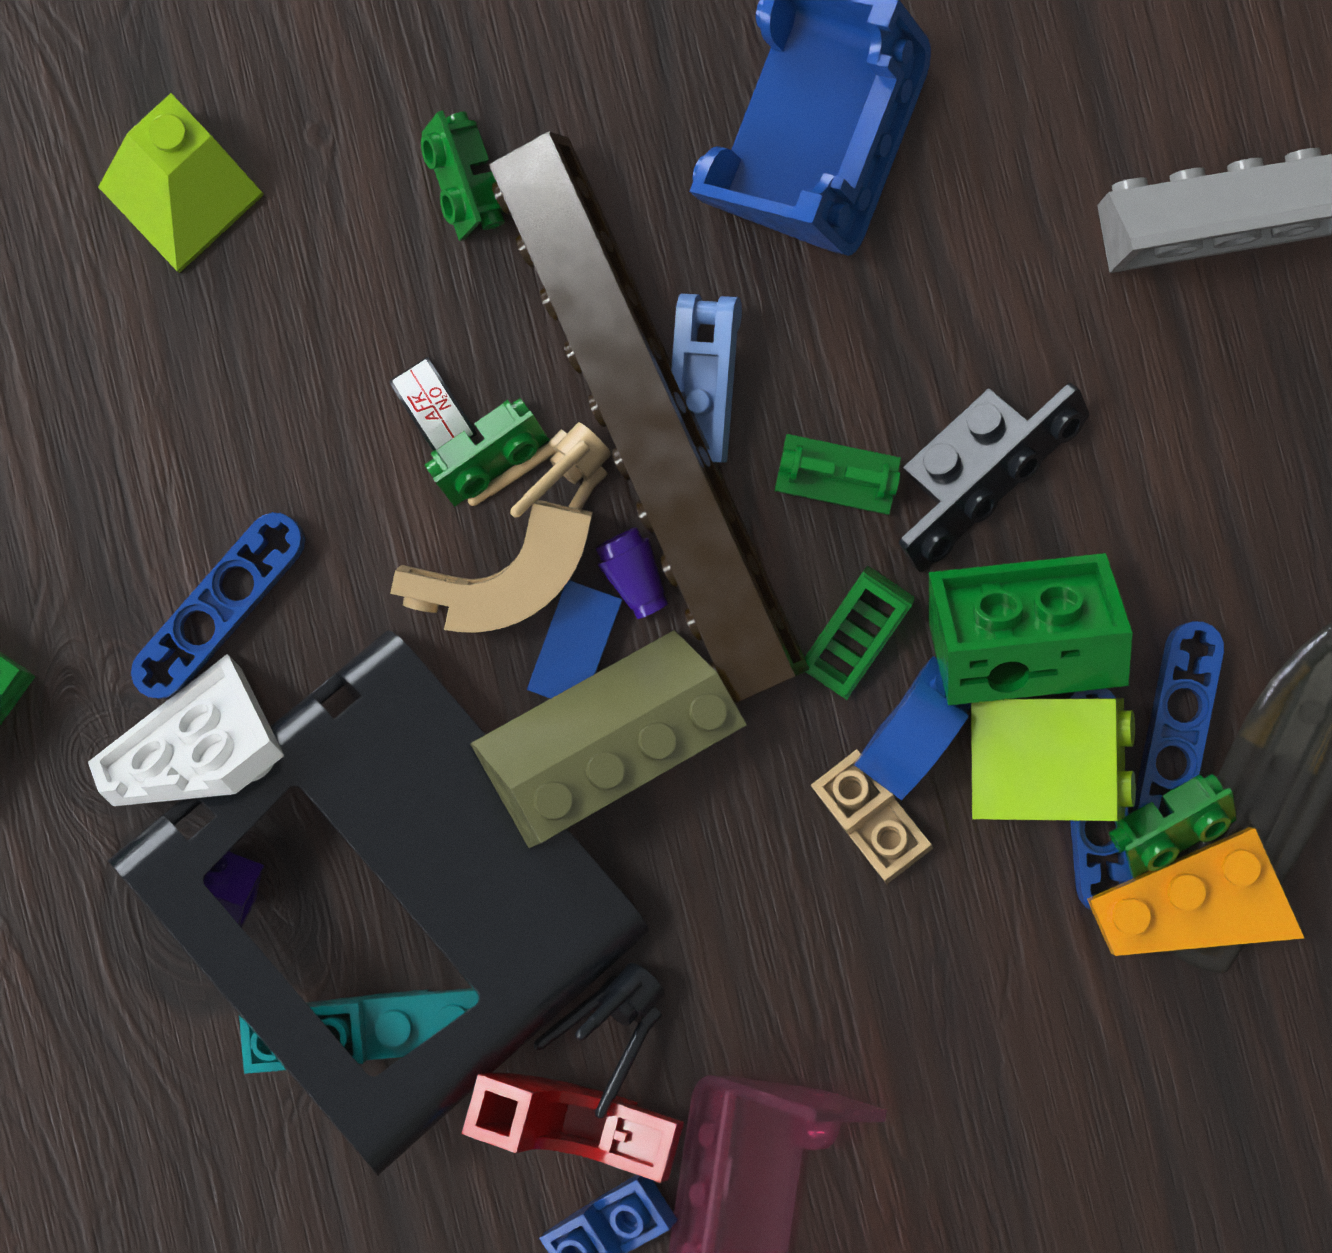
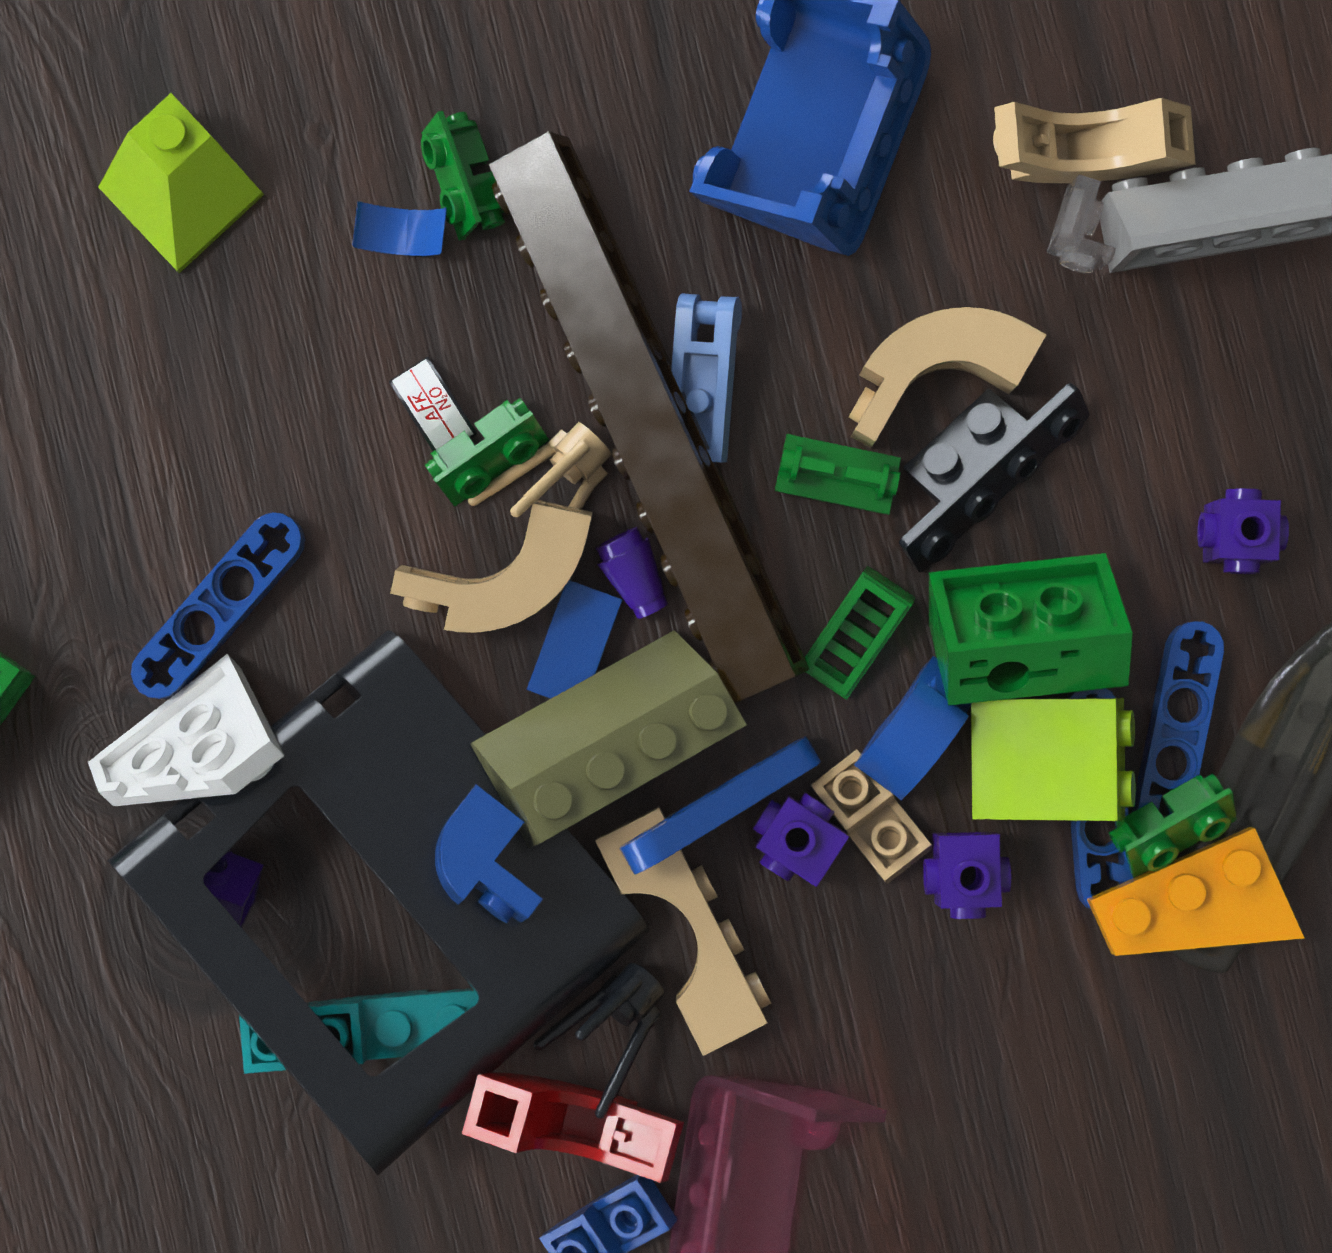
(399, 230): none -> blue sticker
(468, 854): none -> blue brick
(717, 997): none -> tan arch
(719, 805): none -> blue beam
(815, 855): none -> dark purple brick
(950, 857): none -> dark purple brick
(953, 338): none -> tan arch
(1077, 217): none -> clear bracket
(1098, 145): none -> tan arch
(1222, 537): none -> dark purple brick

